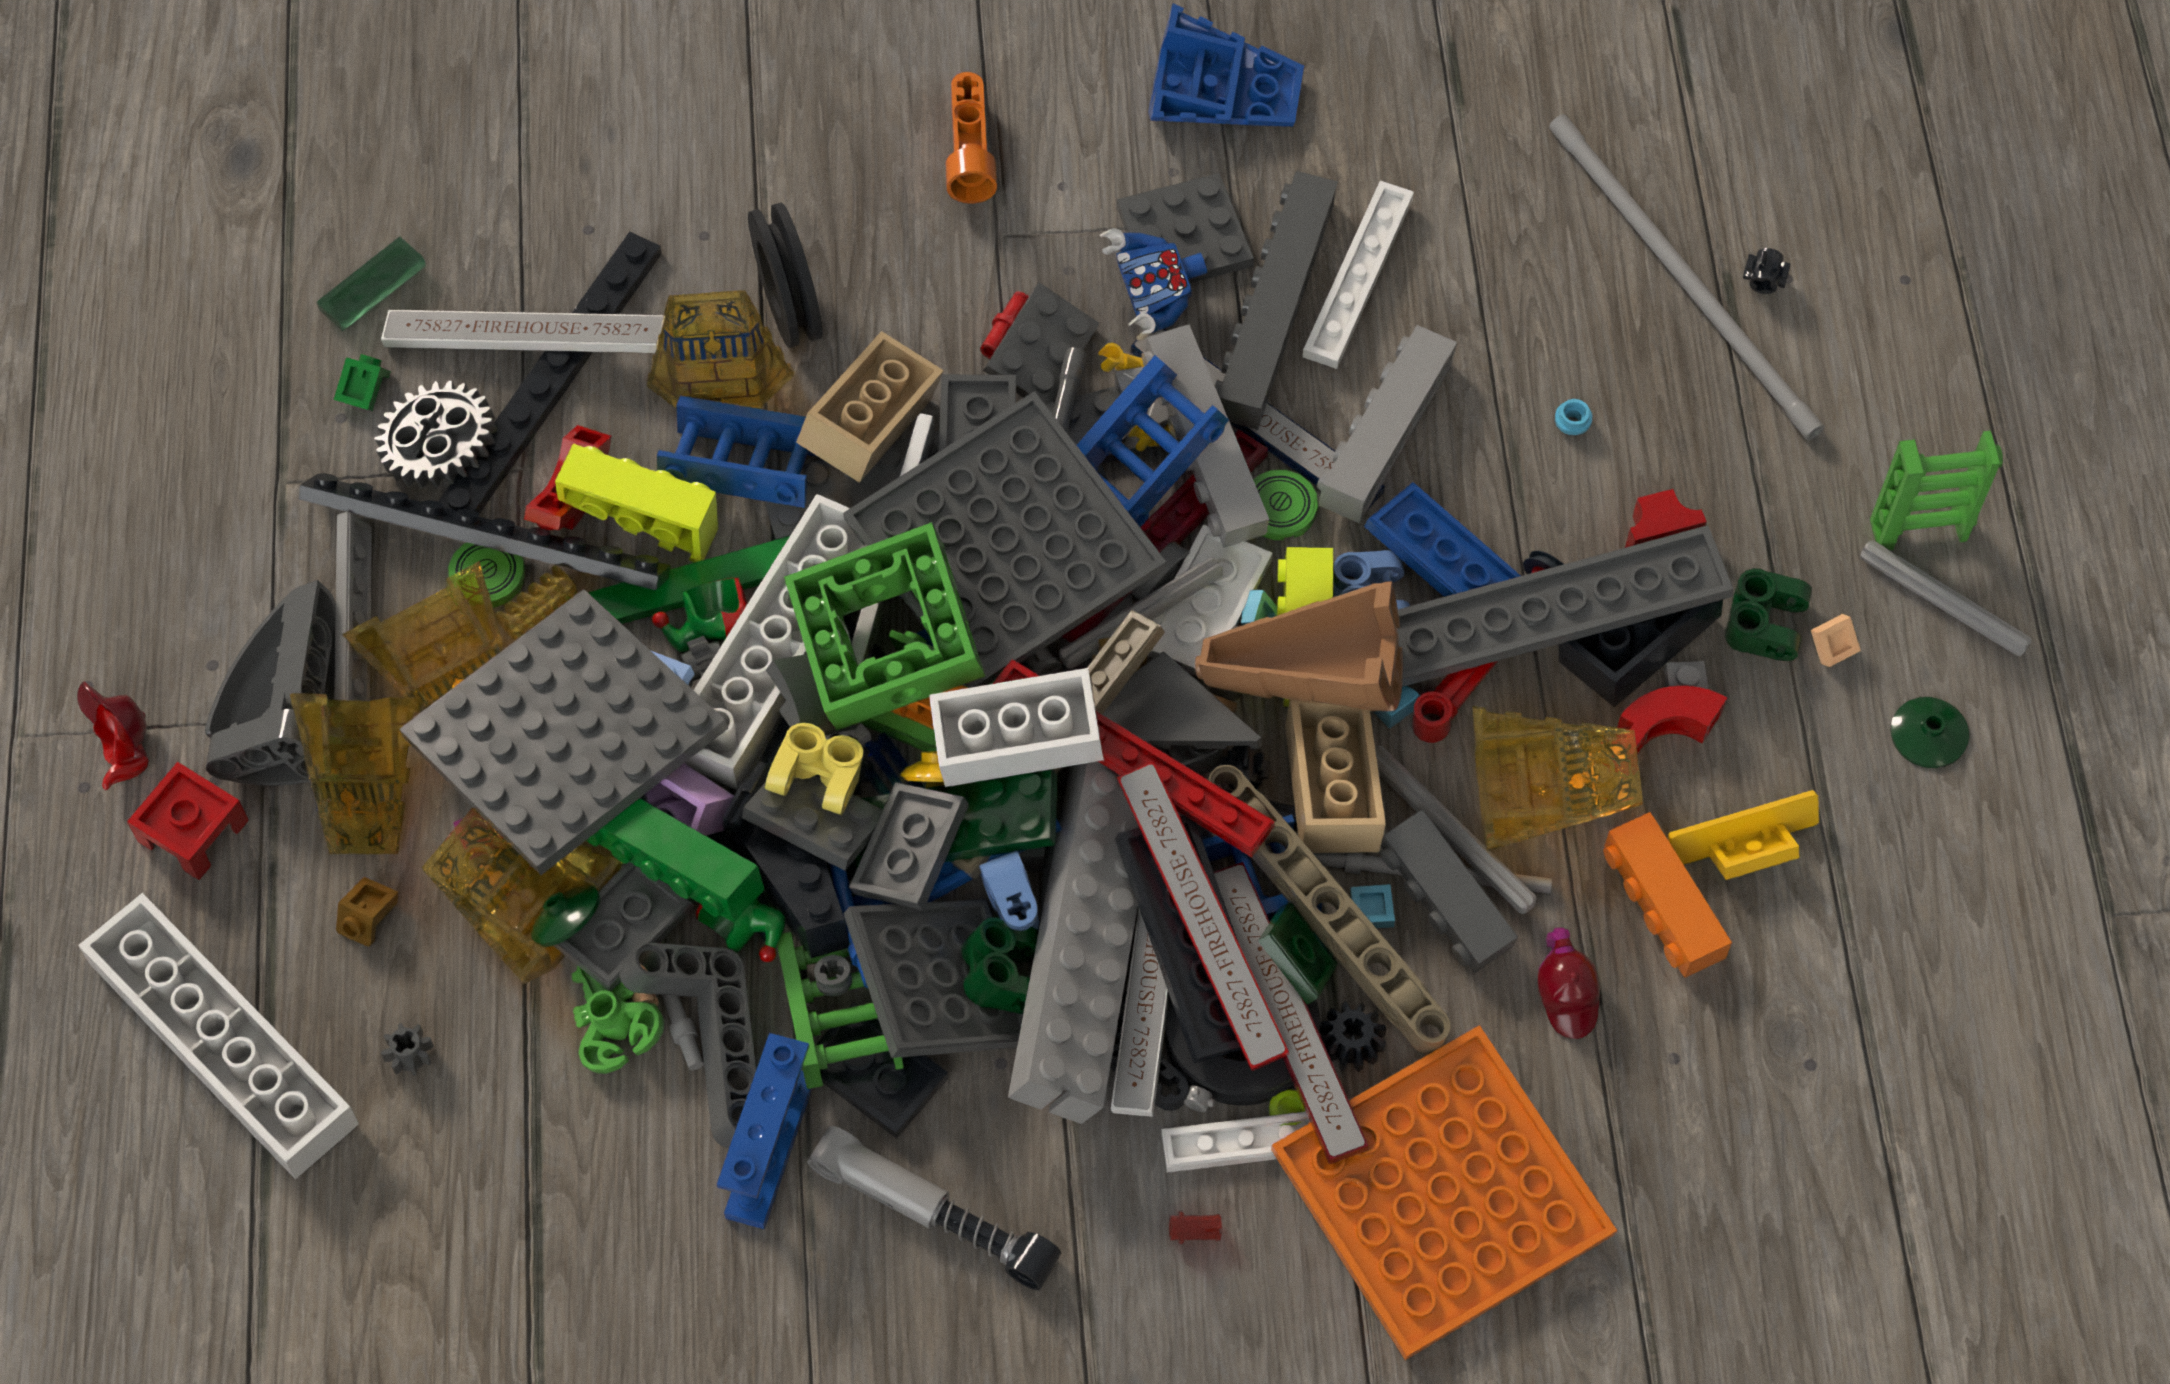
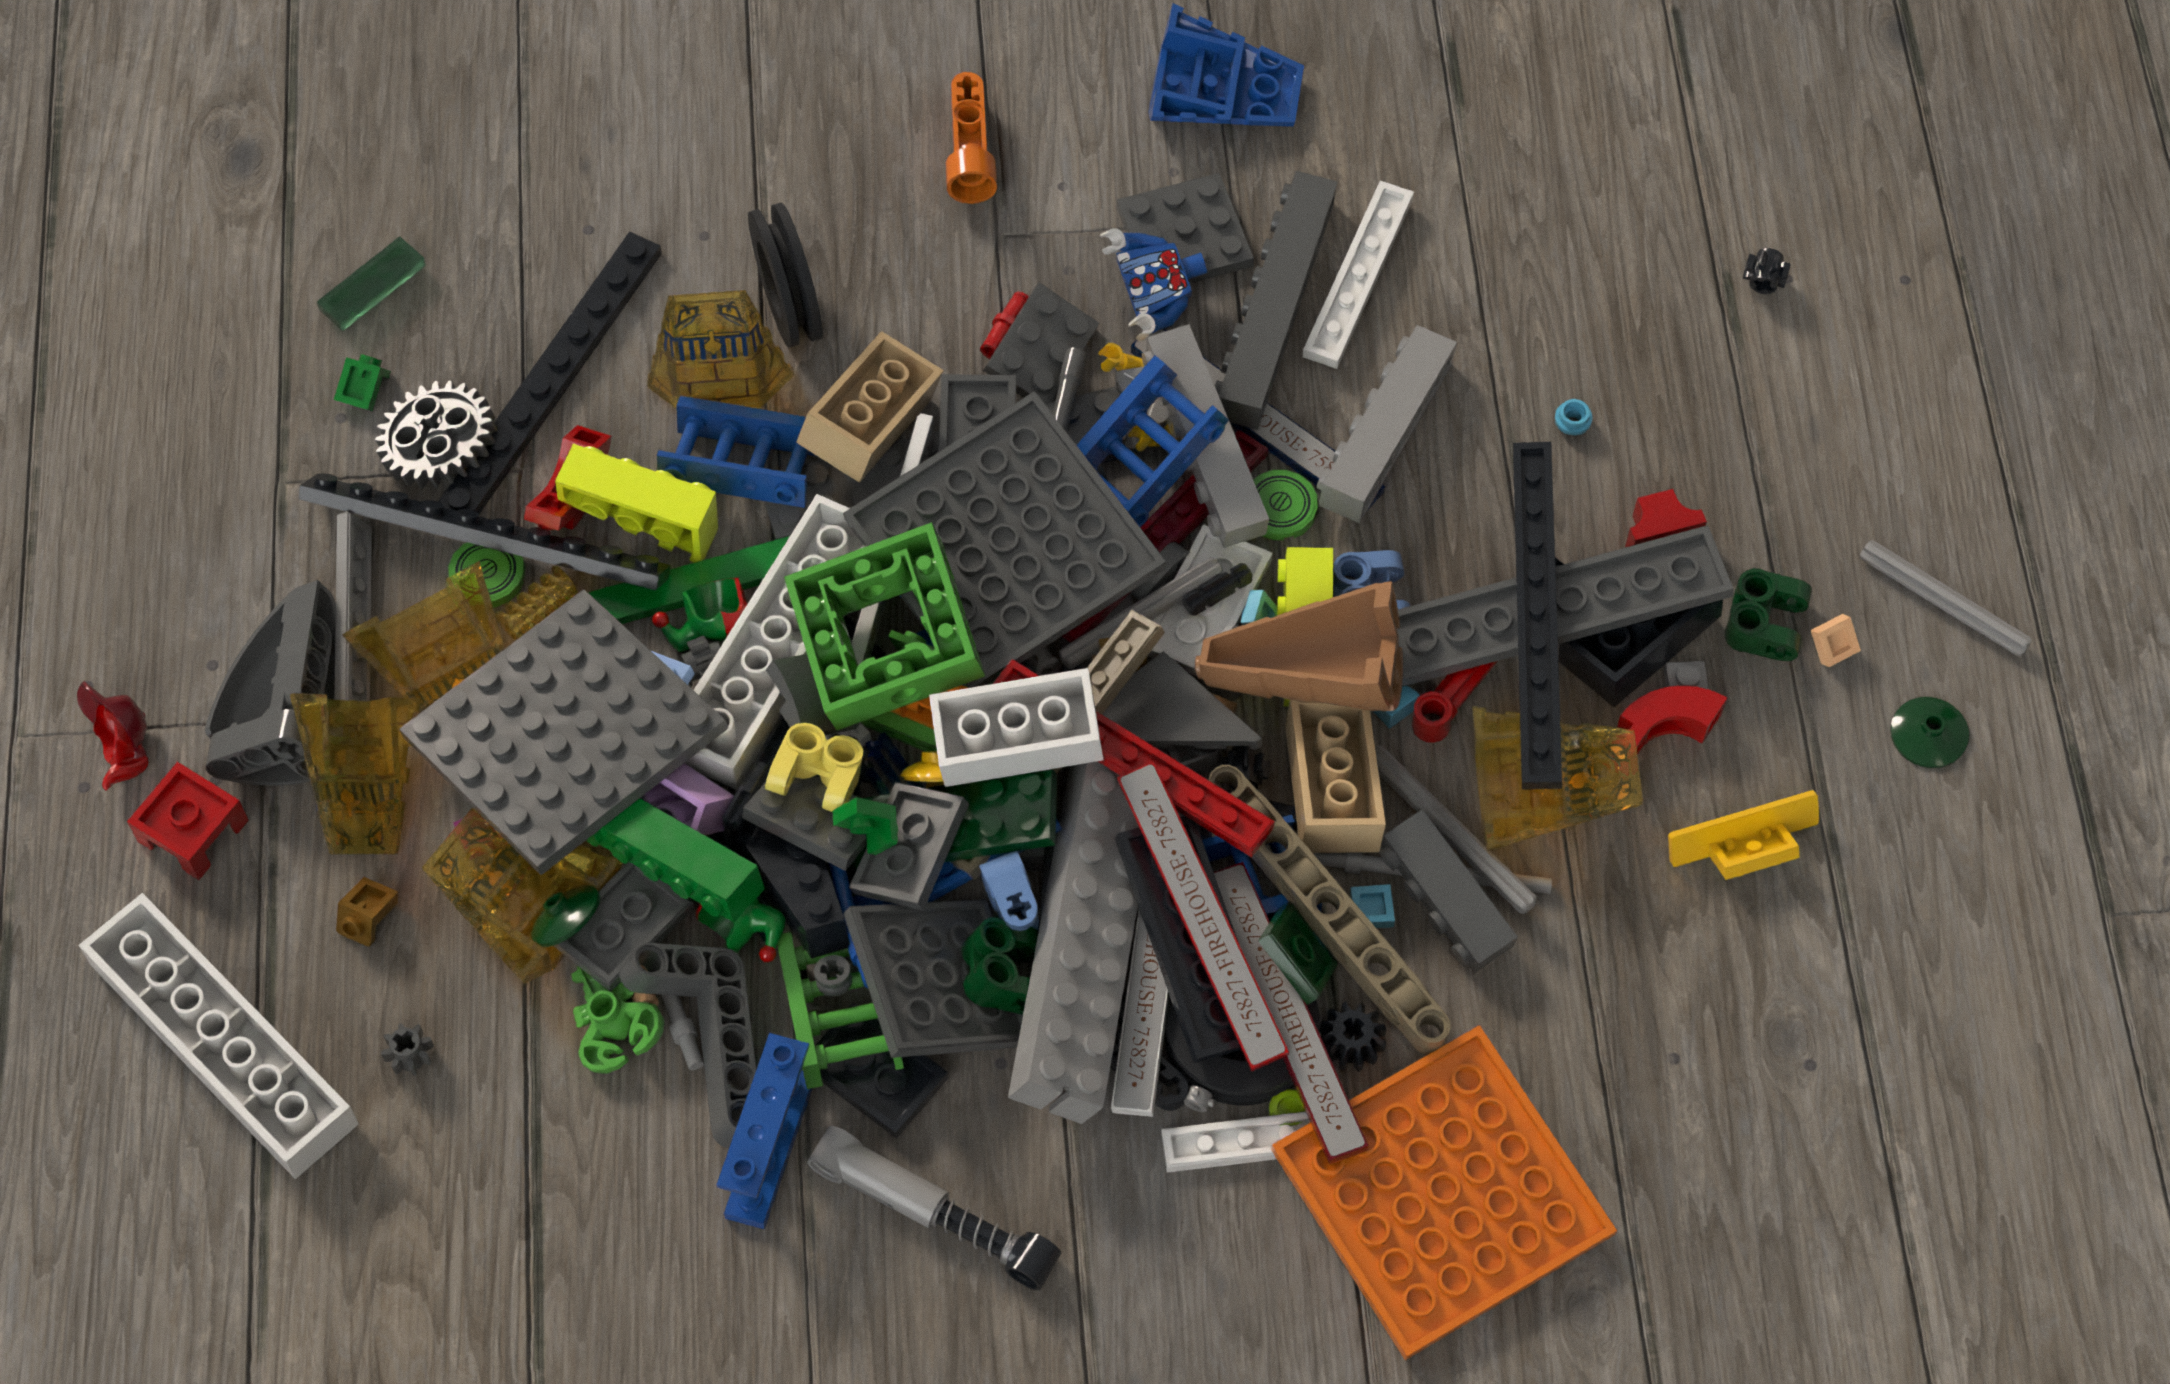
(521, 331): light grey tile -> none
(869, 818): none -> green bracket
(1194, 1227): clear red pin -> none
(1217, 589): none -> black axle
(1436, 544): blue tile -> none
(1537, 617): none -> black plate
(1568, 987): dark red hair -> none
(1666, 895): orange brick -> none
(1795, 409): light grey piece -> none
(1908, 477): bright green fence -> none

